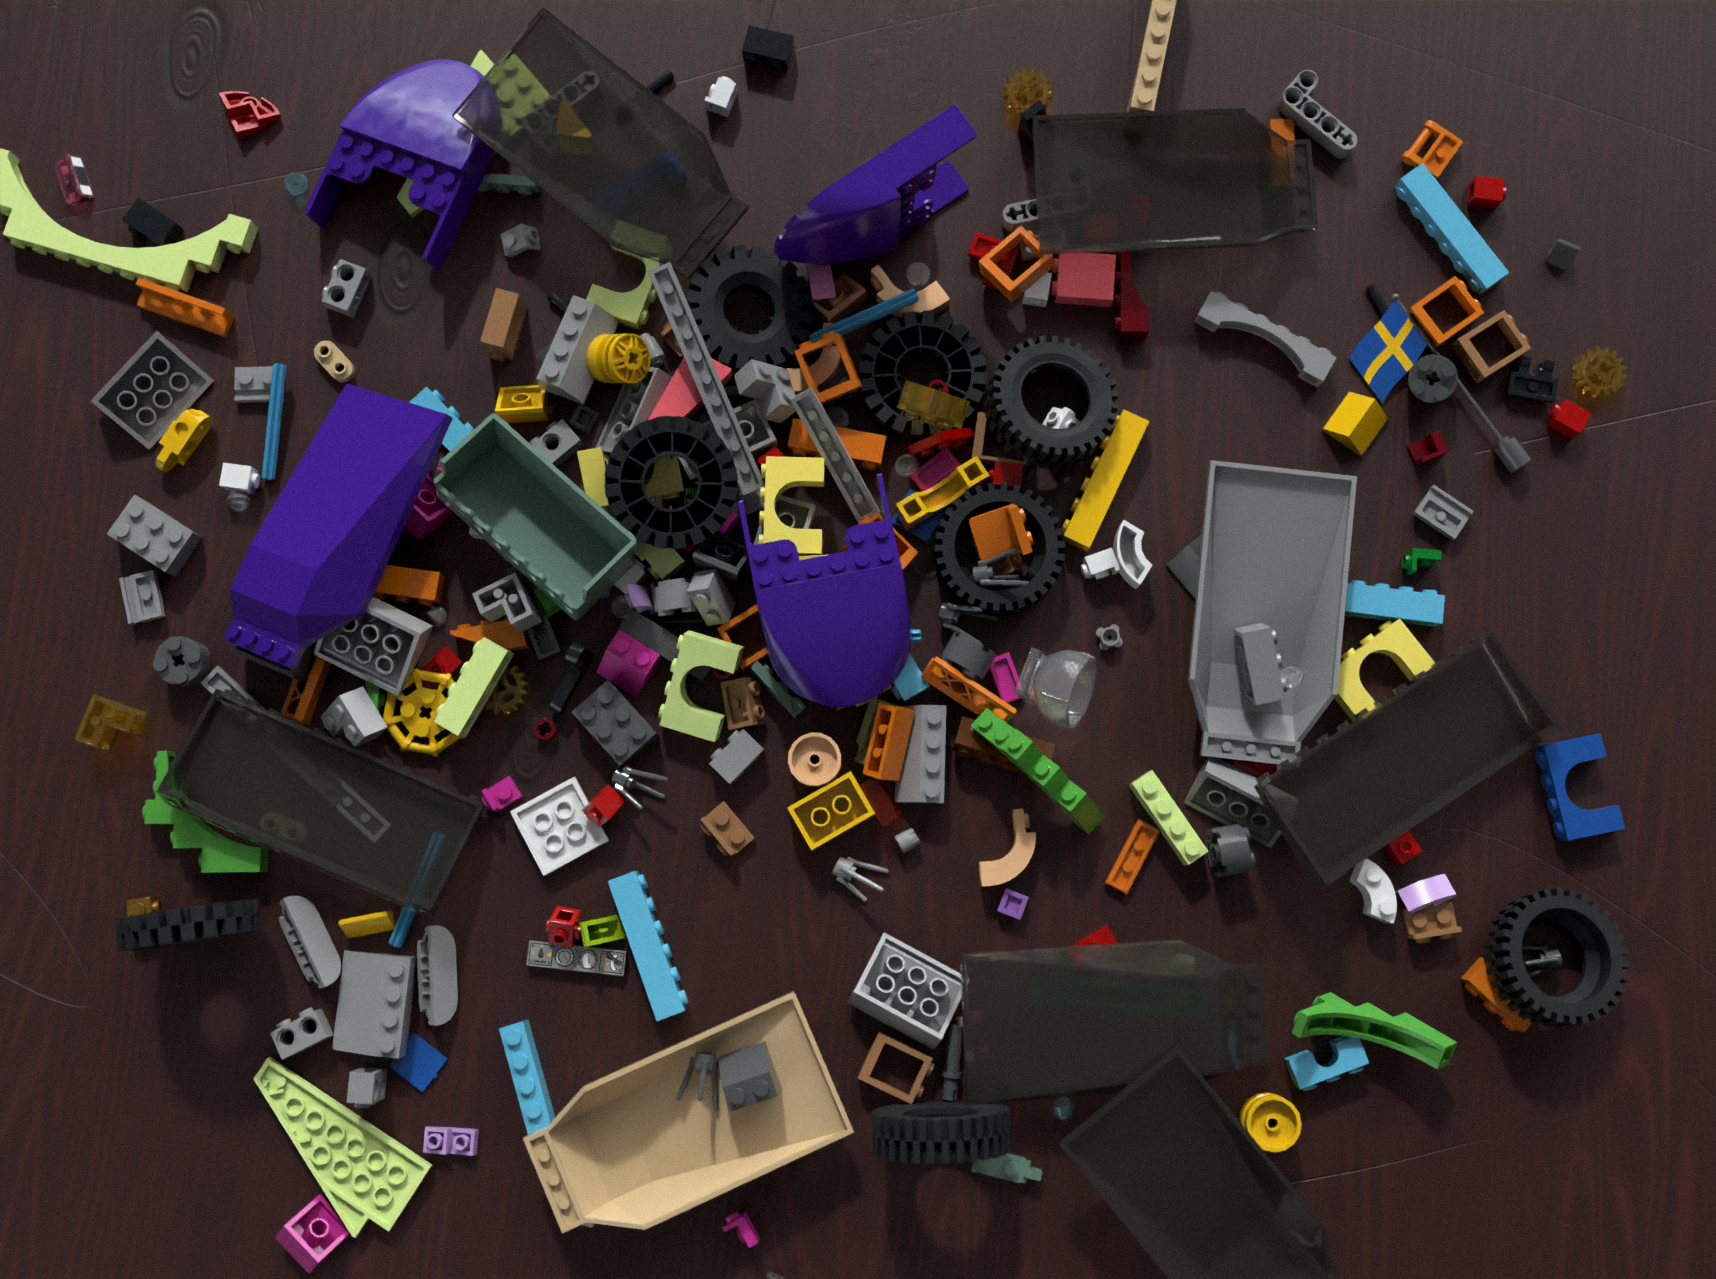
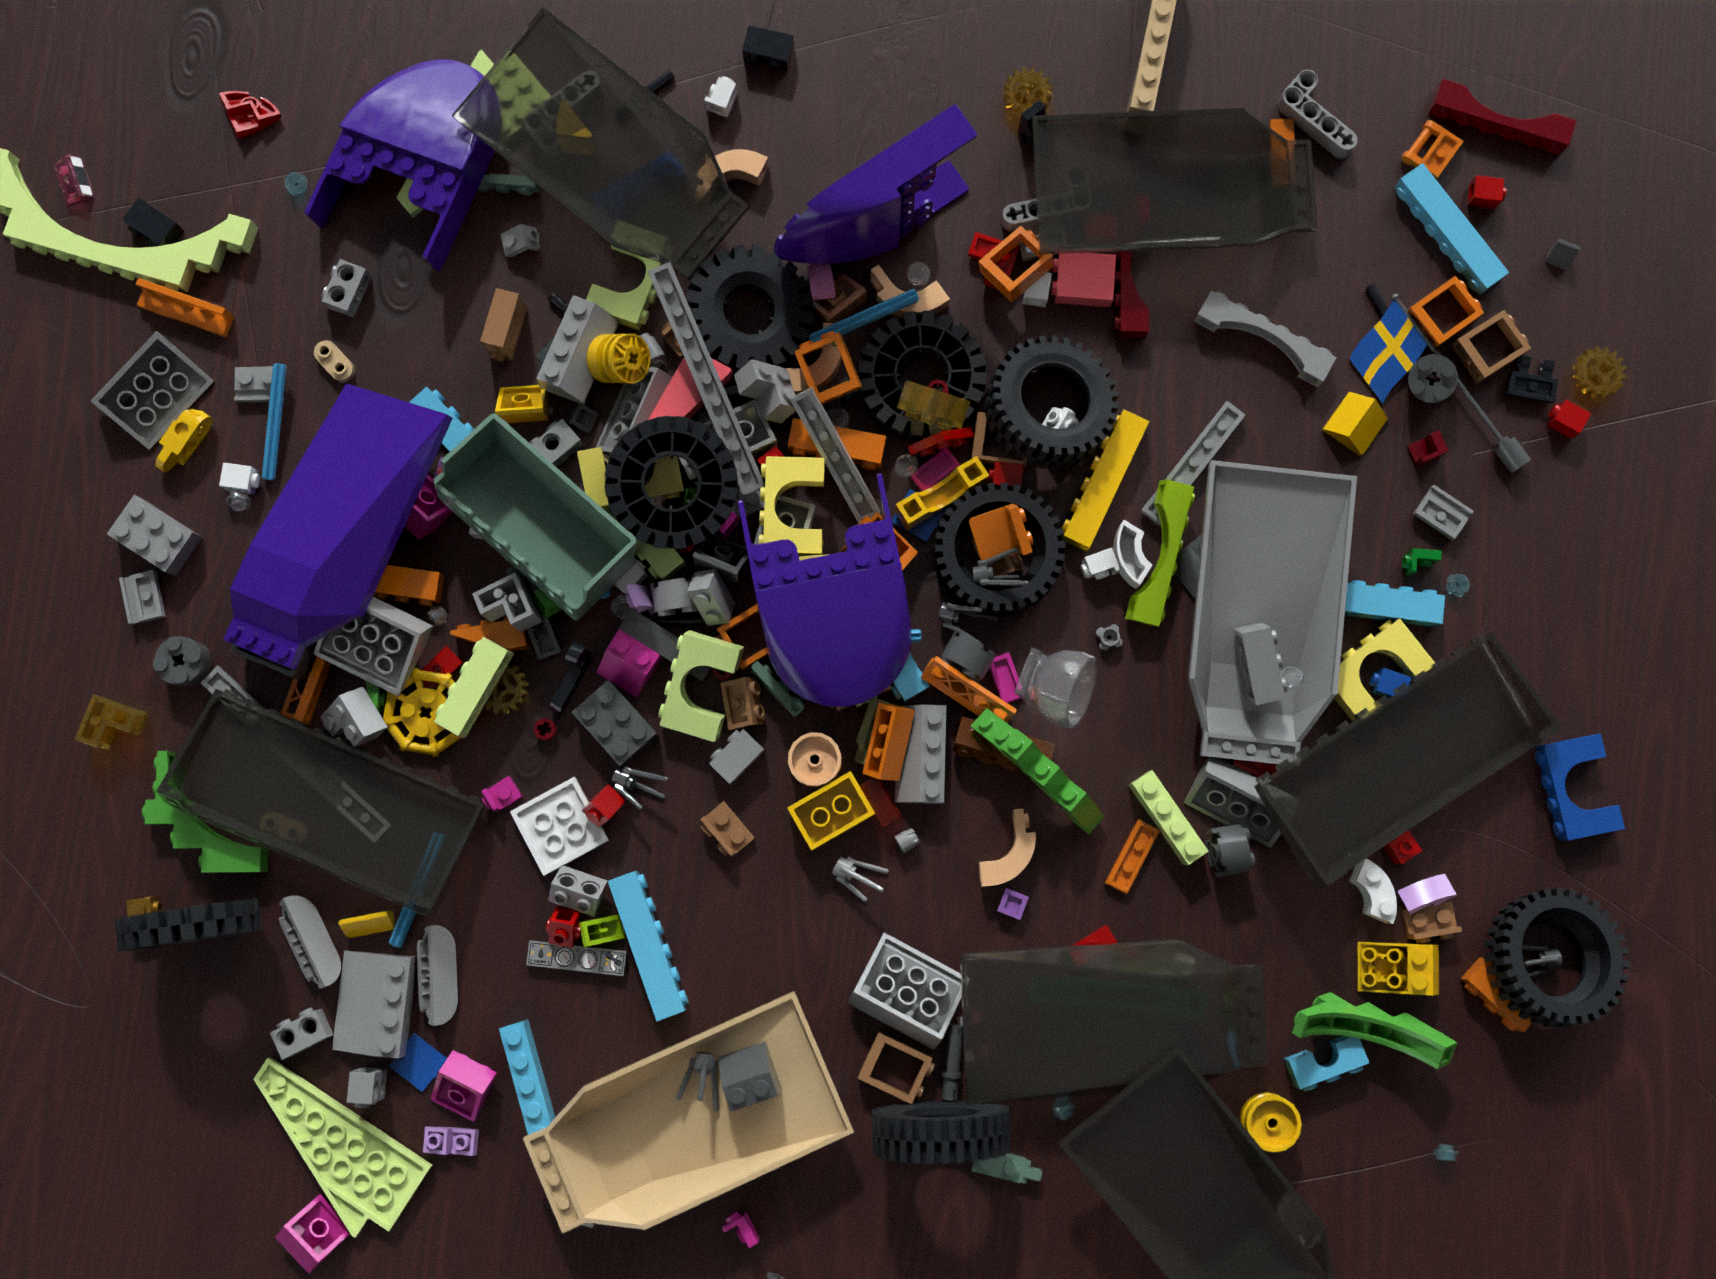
(463, 1085): none -> dark pink slope
(577, 890): none -> light grey brick
(743, 165): none -> light nougat arch
(1172, 505): none -> lime arch
(1200, 452): none -> light grey plate
(1385, 681): none -> blue brick
(1398, 968): none -> yellow slope
(1445, 1152): none -> clear light blue plate
(1457, 104): none -> dark red arch
(1463, 584): none -> clear light blue plate

